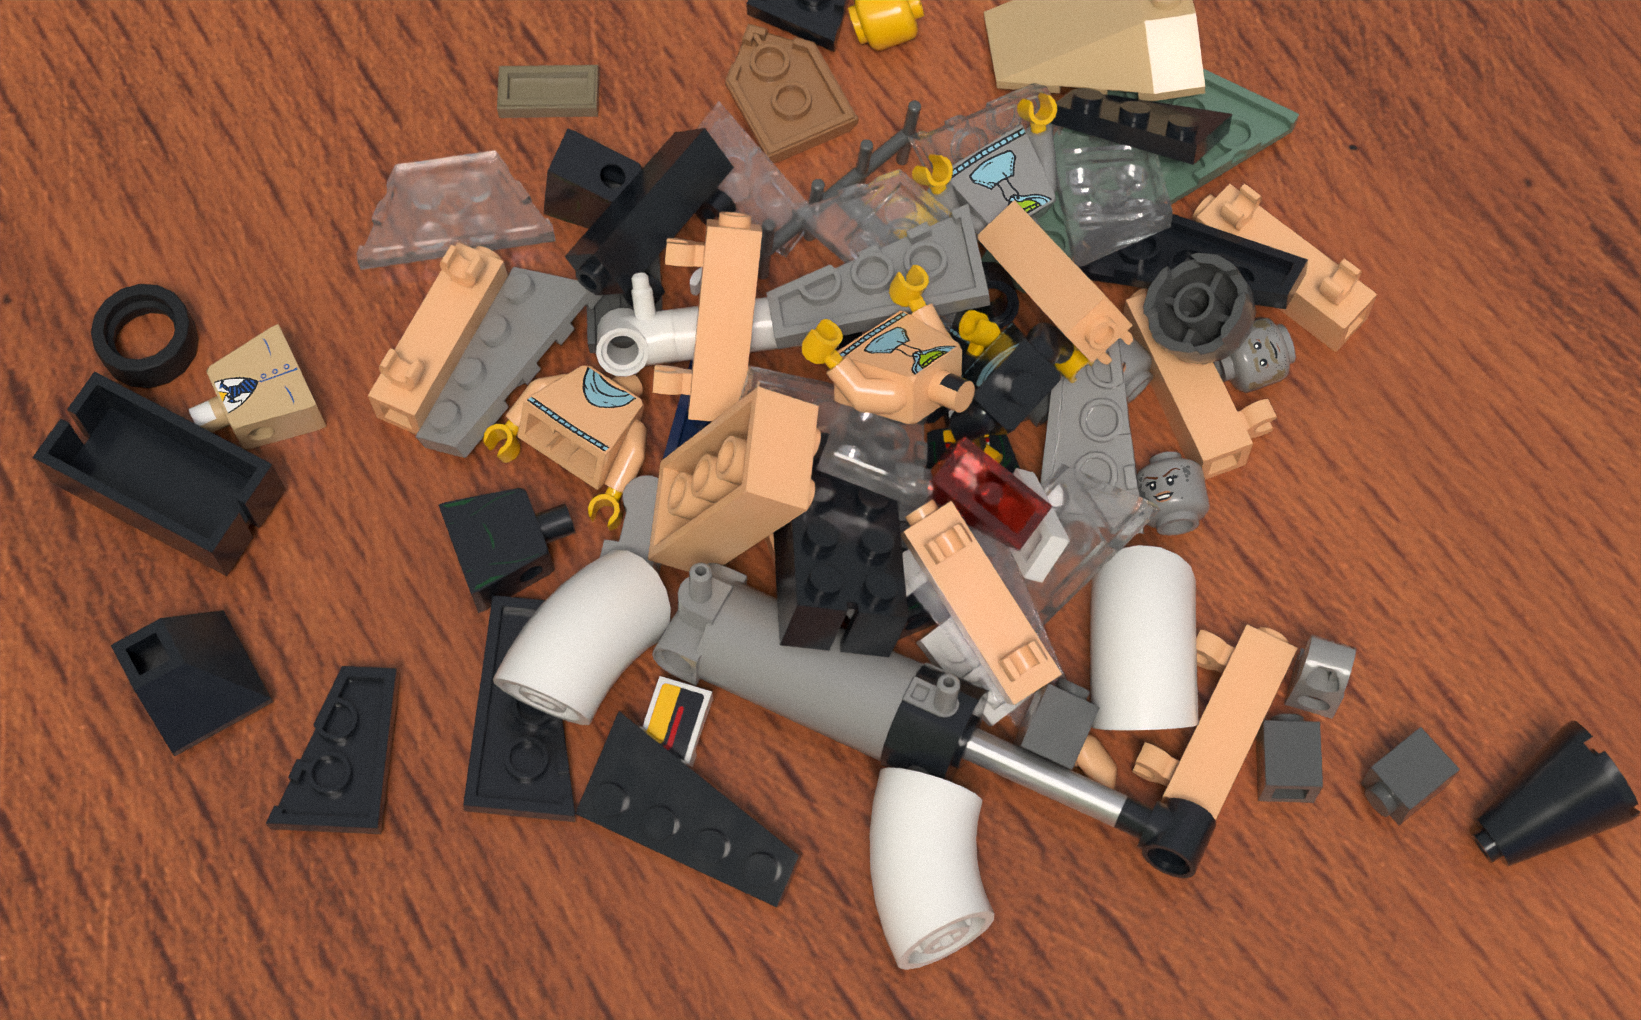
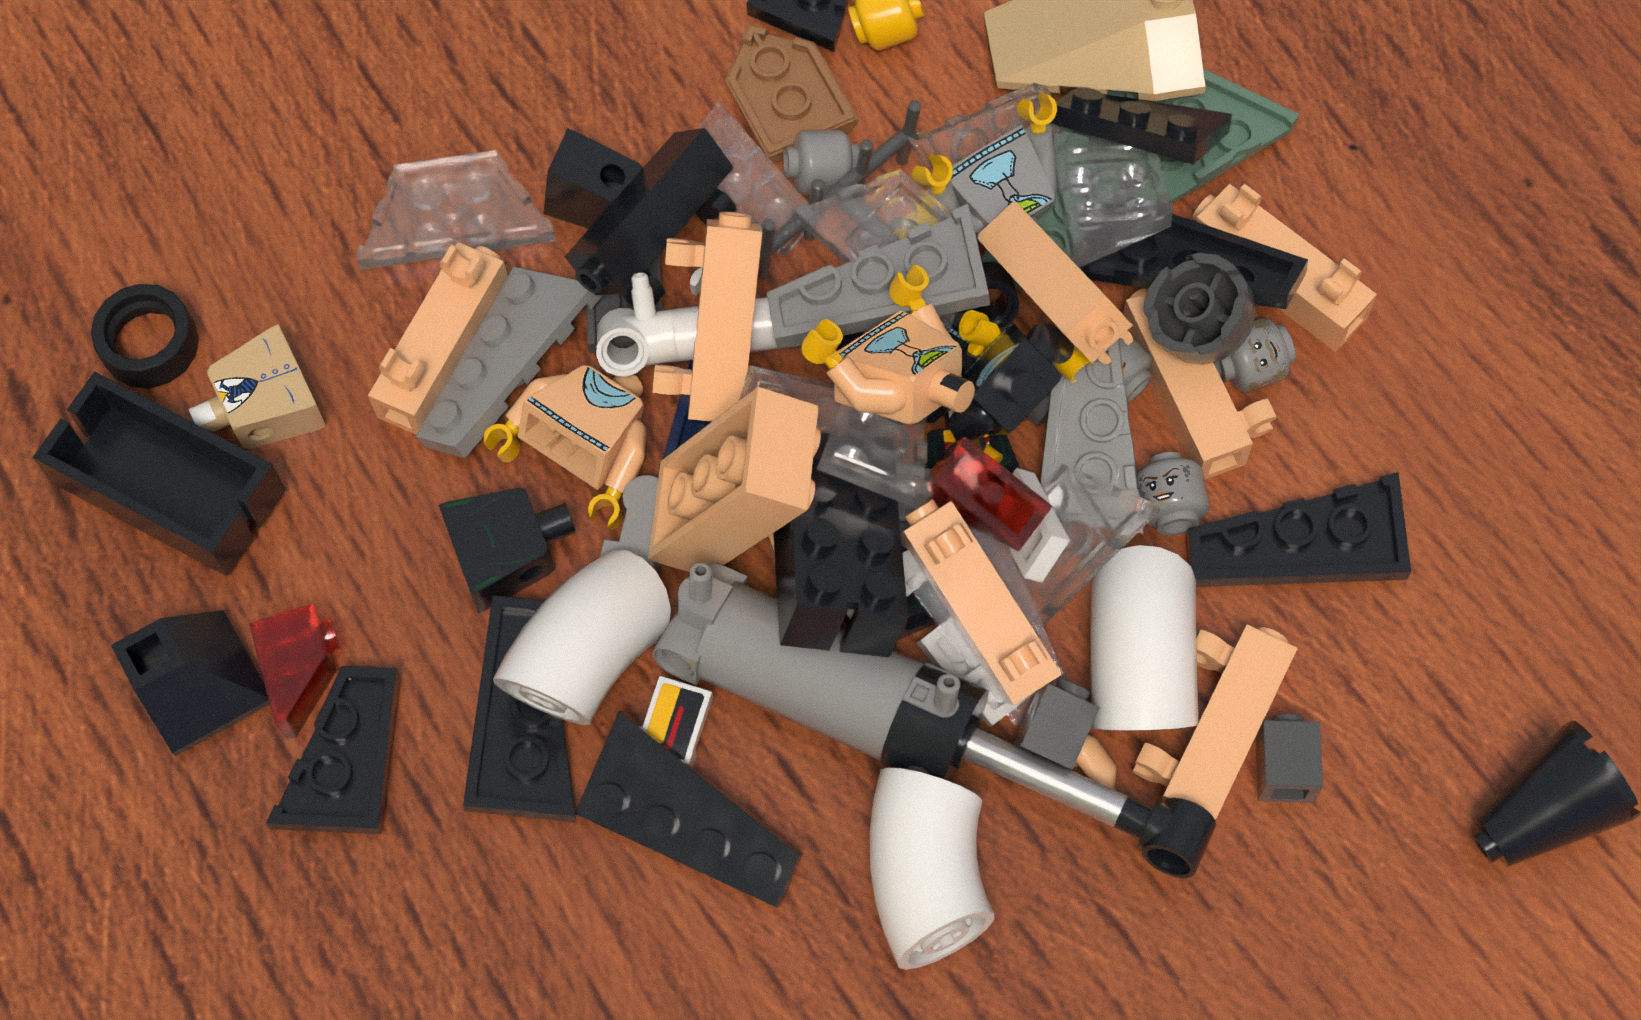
(295, 663): none -> clear red slope
(548, 91): dark tan tile -> none
(821, 156): none -> light grey head
(1319, 540): none -> black wing
(1320, 673): light grey leg -> none
(1408, 777): dark grey brick -> none

